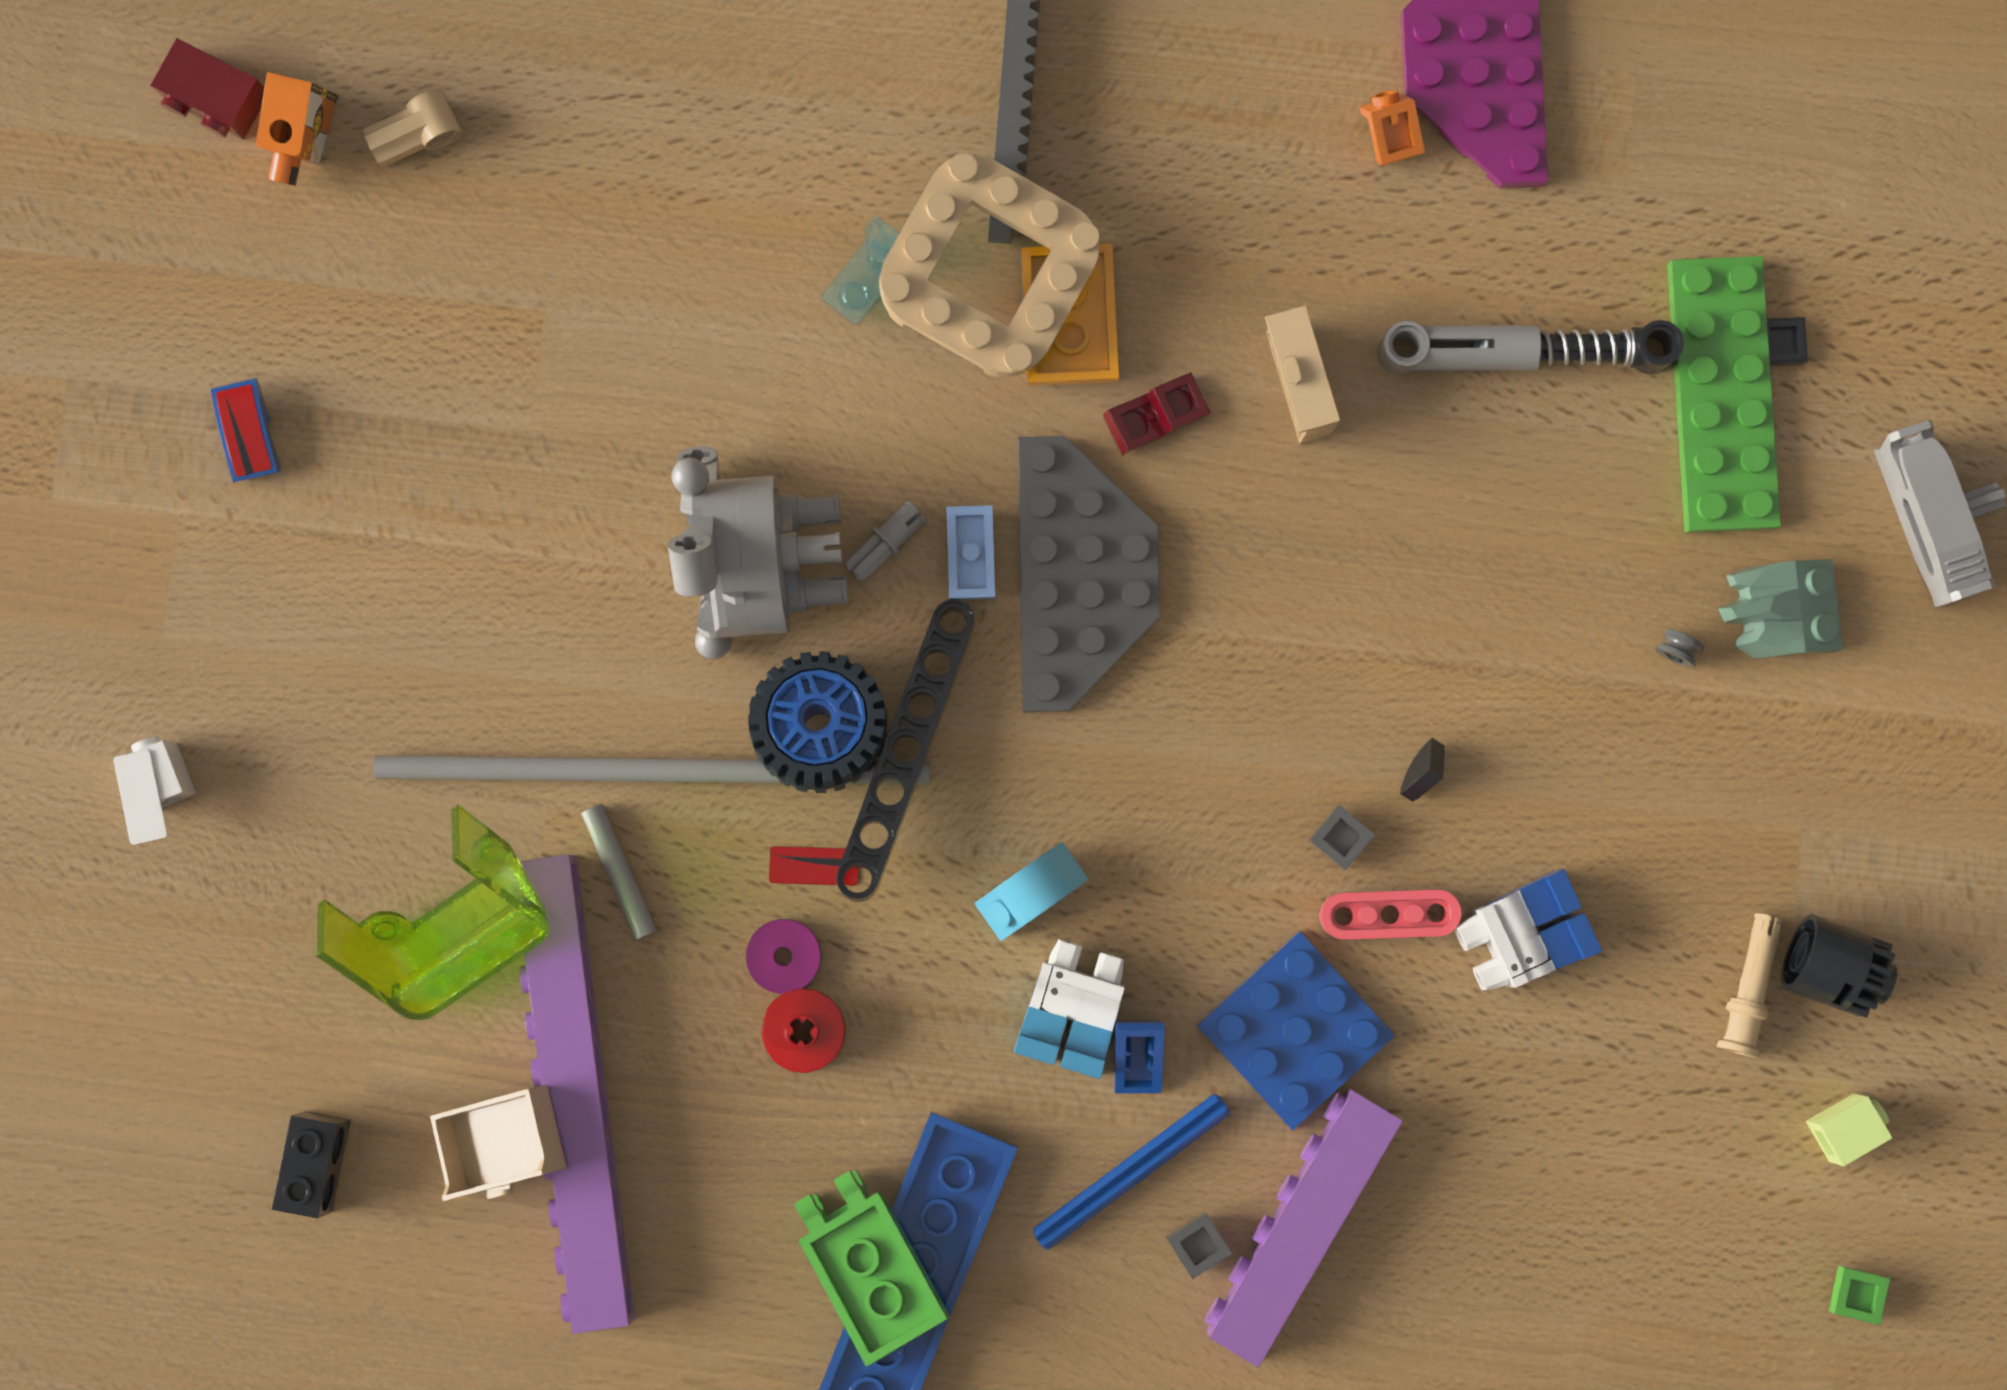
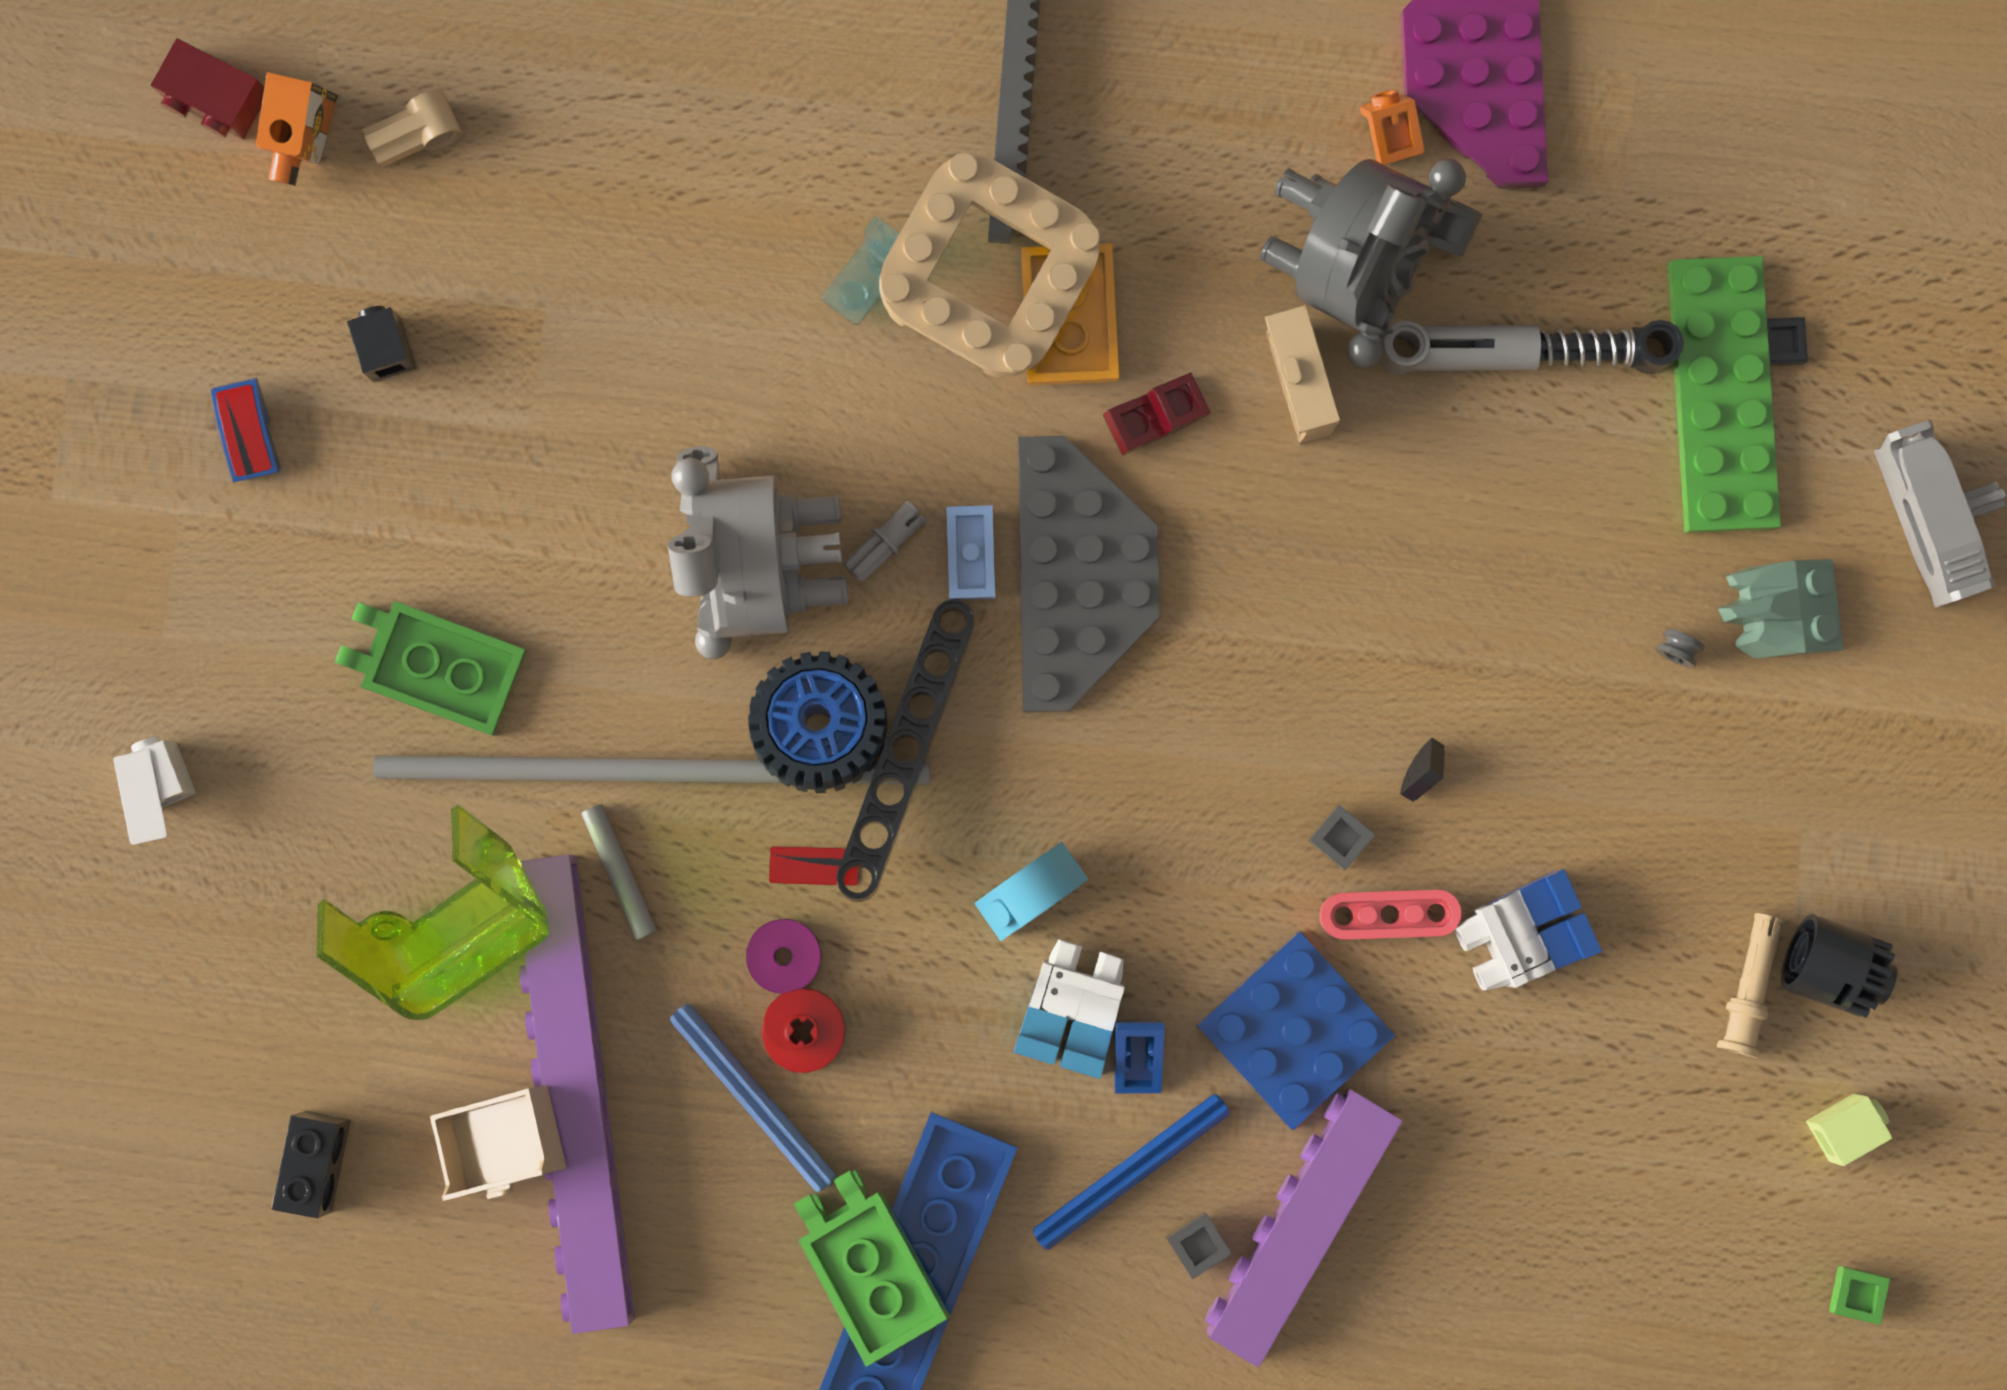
(381, 343): none -> black brick
(436, 665): none -> bright green tile
(753, 1097): none -> medium blue axle
(1370, 242): none -> dark grey piece

